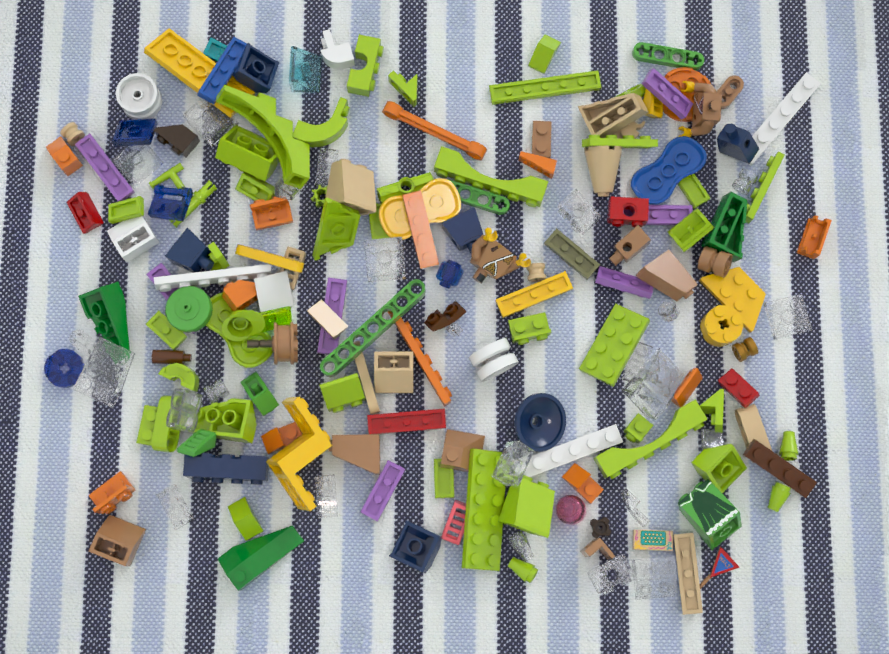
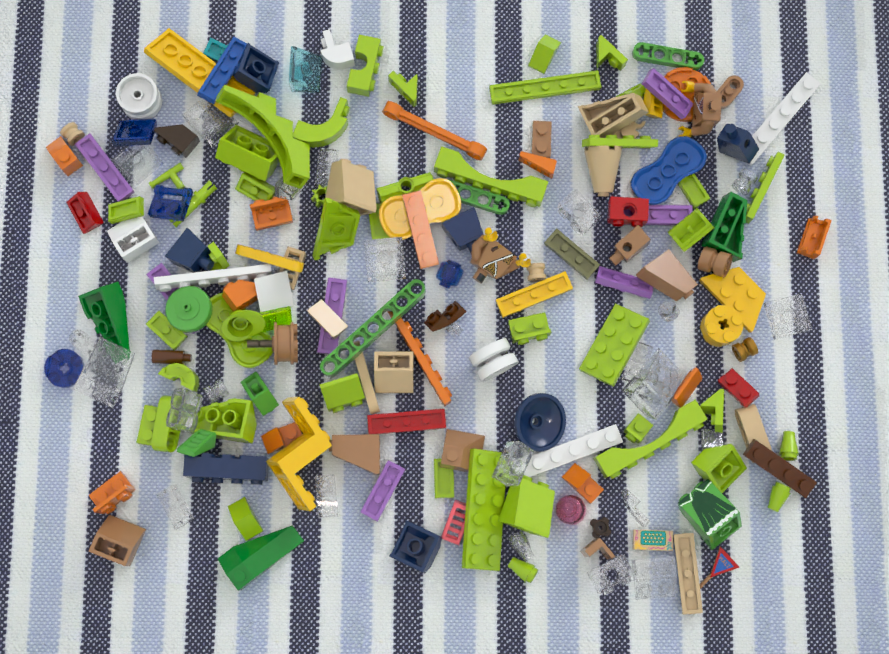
(606, 50): none -> lime slope

